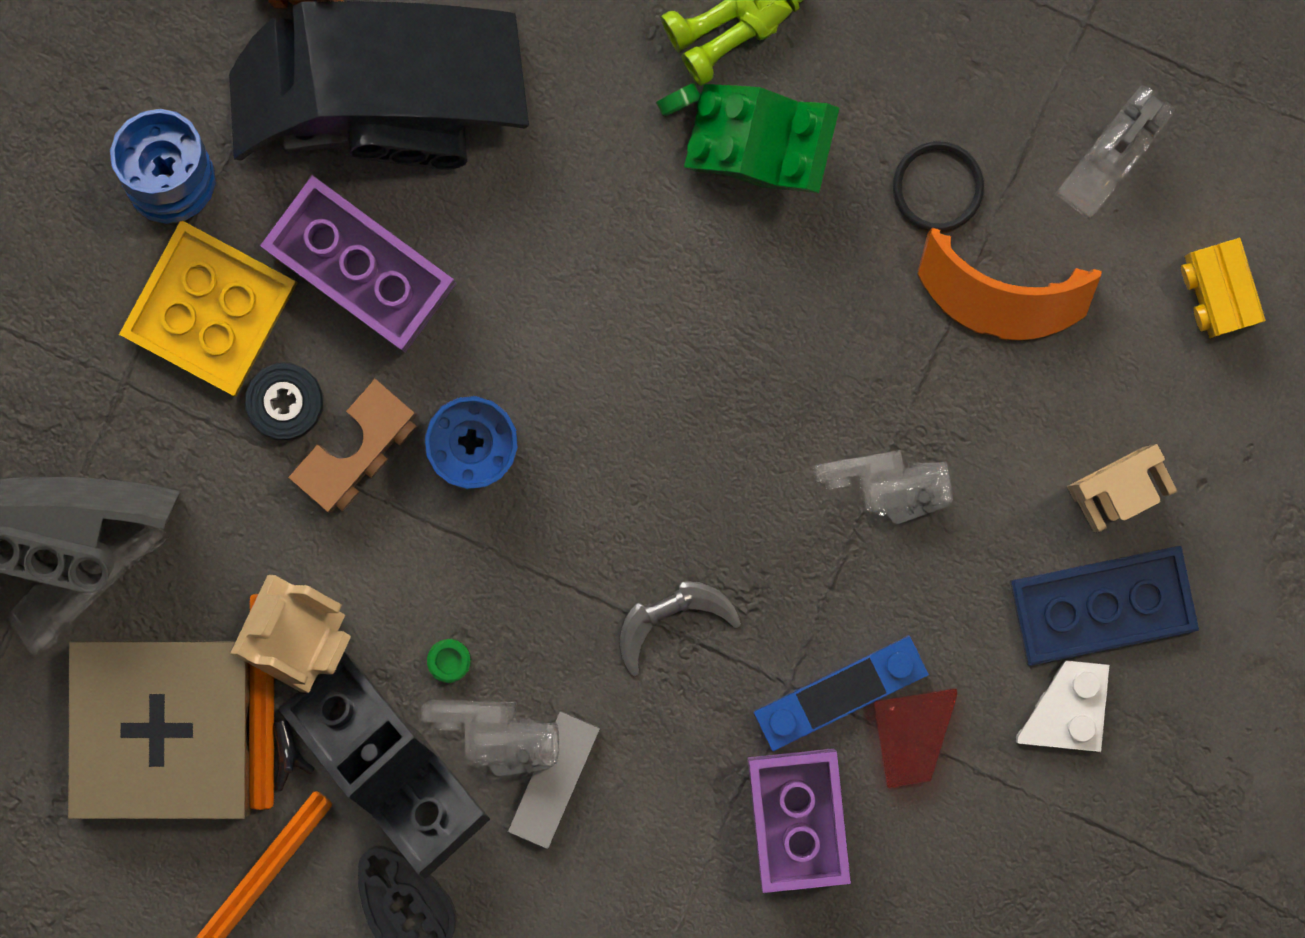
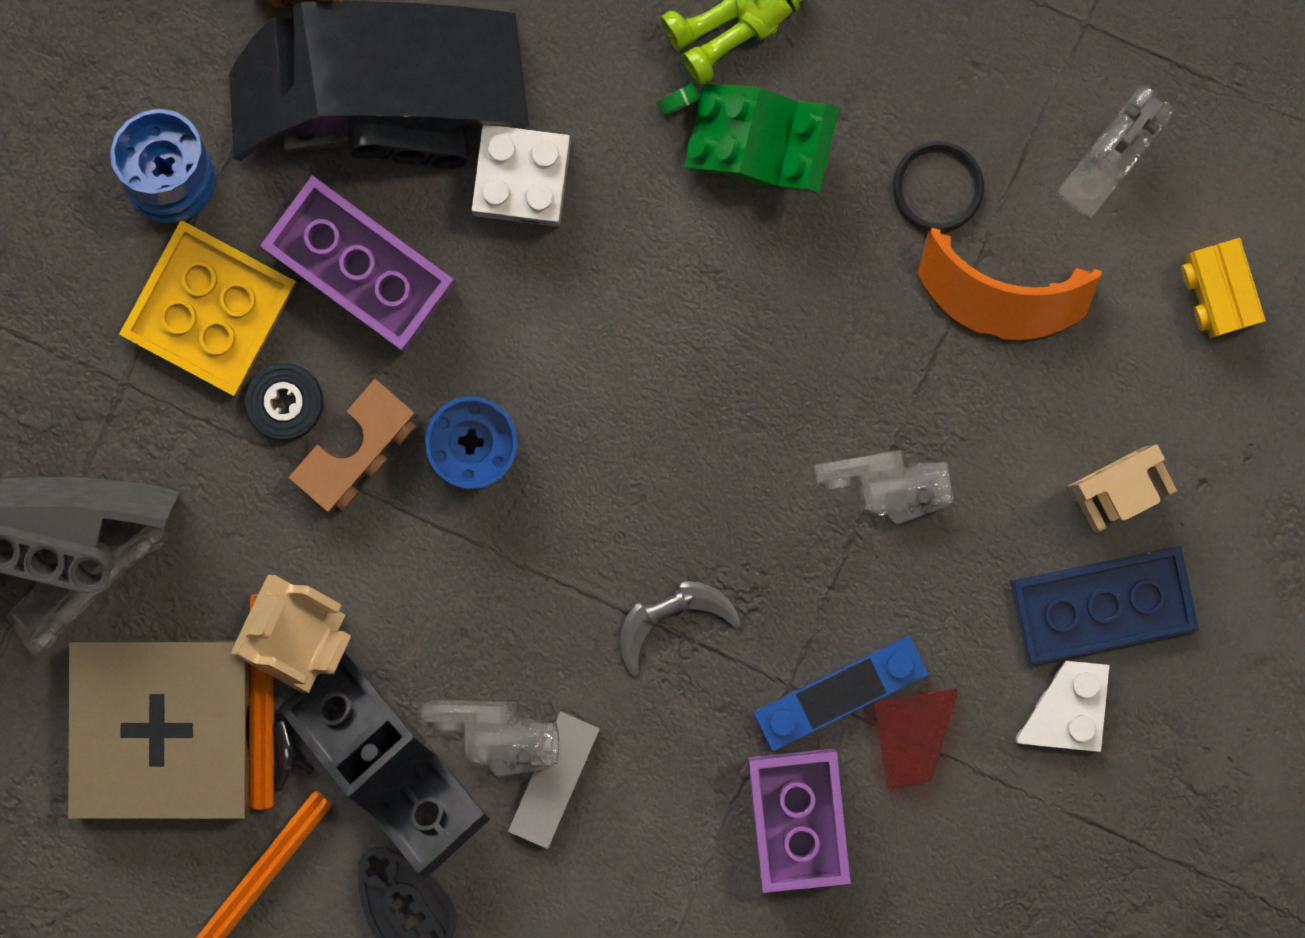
(449, 660): green tile -> none
(521, 175): none -> white brick

